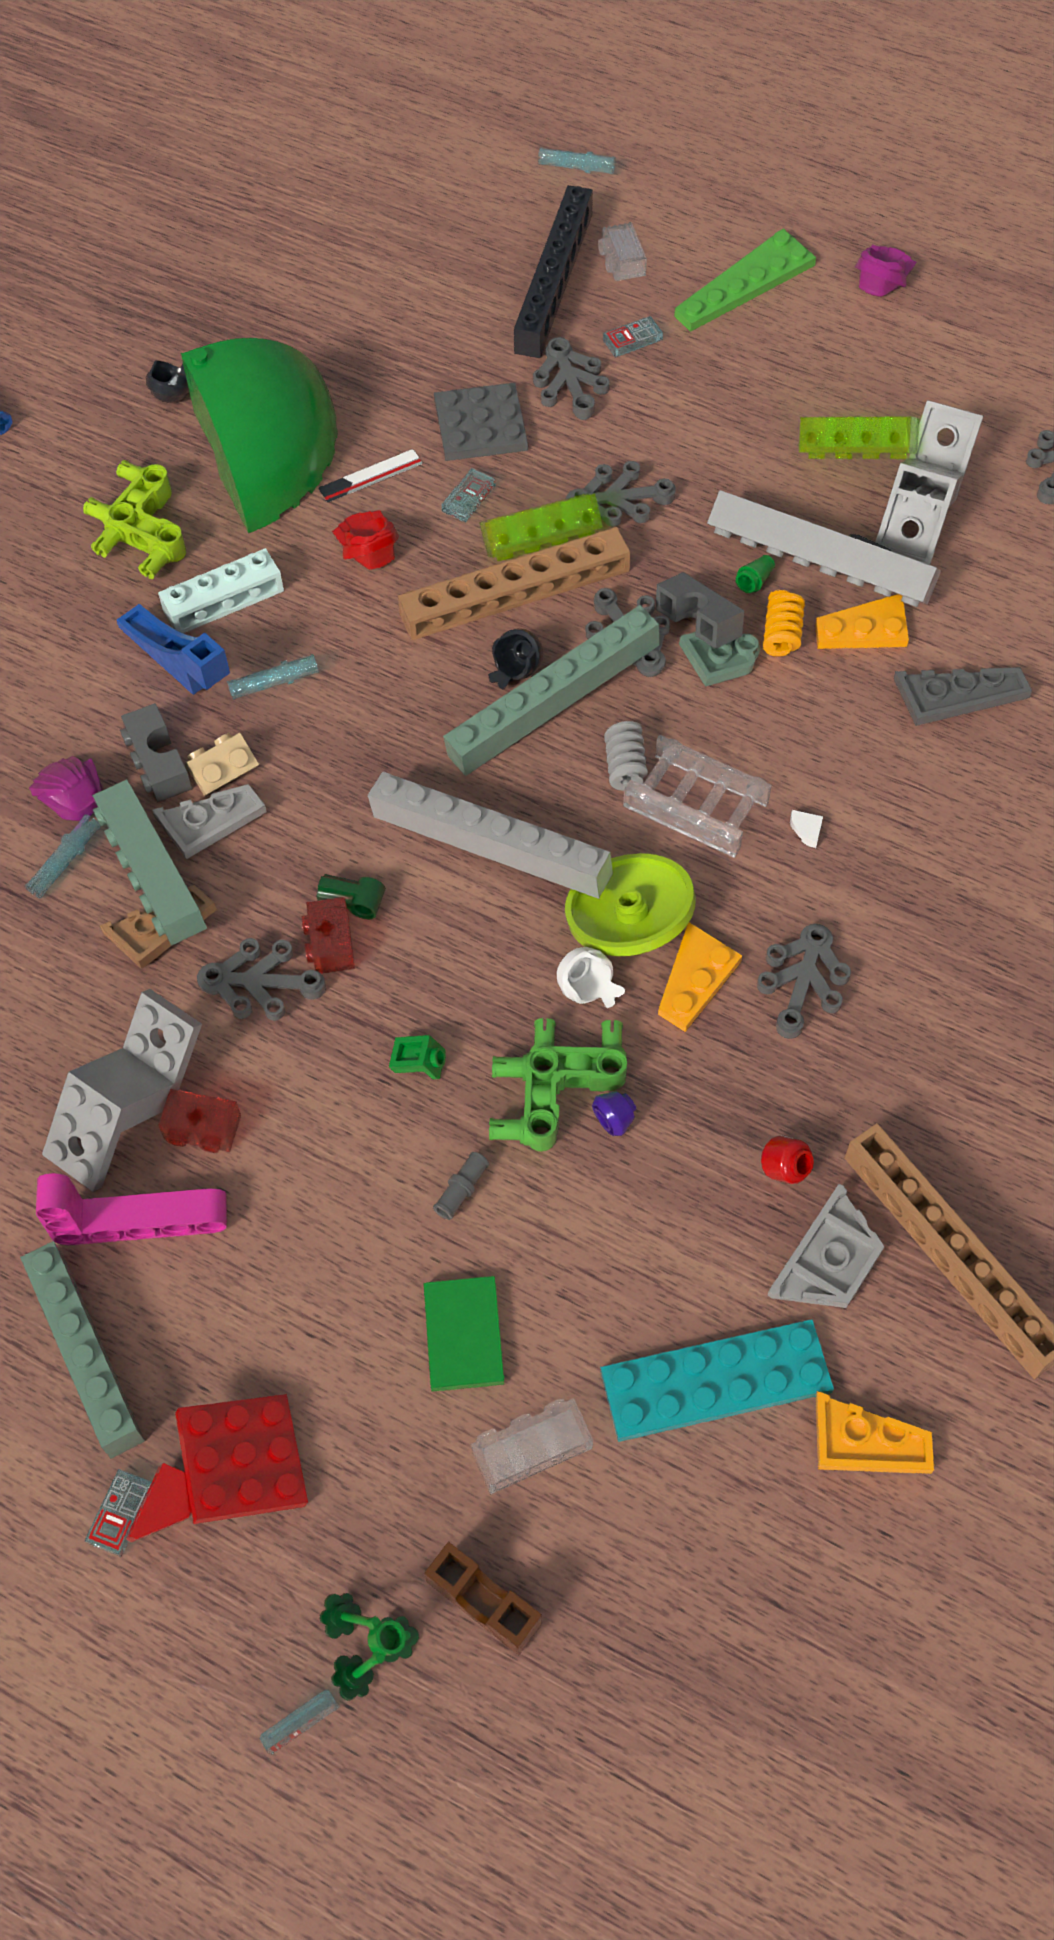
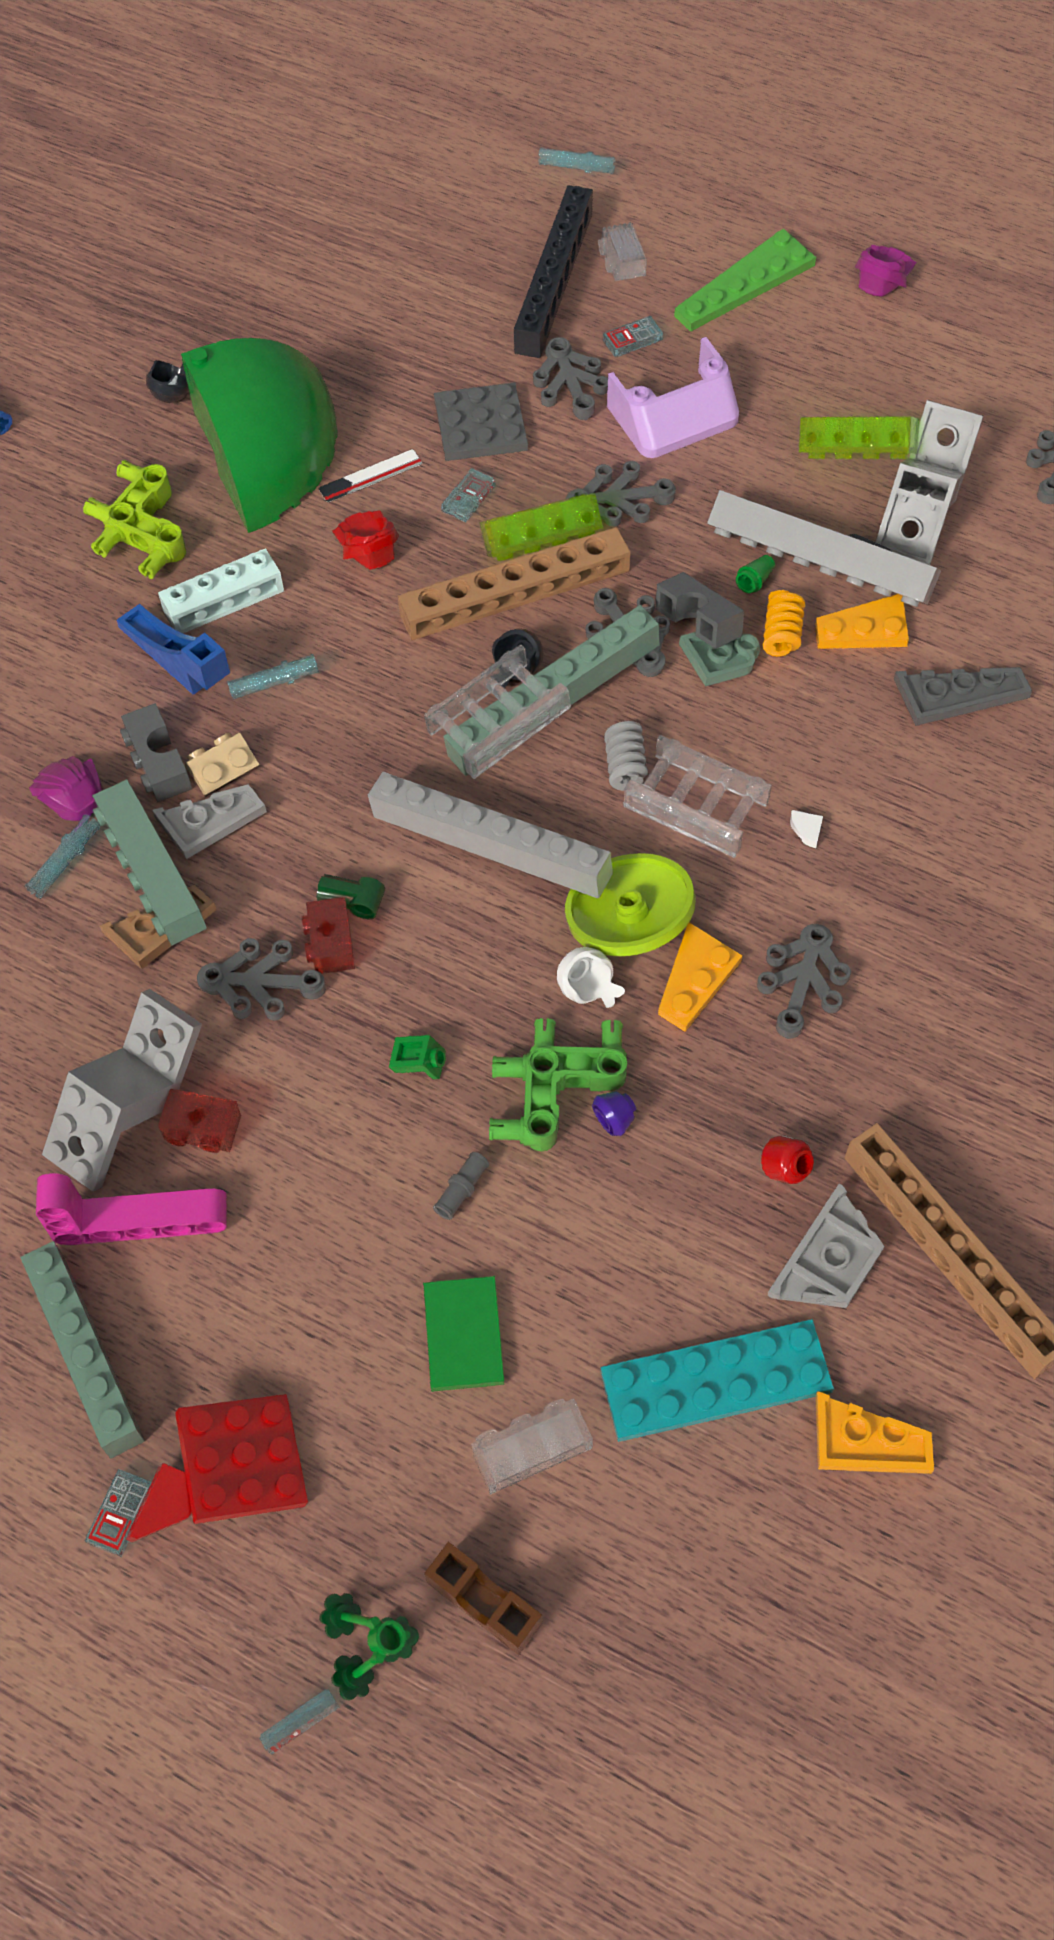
(505, 737): none -> clear fence
(680, 416): none -> lavender windscreen

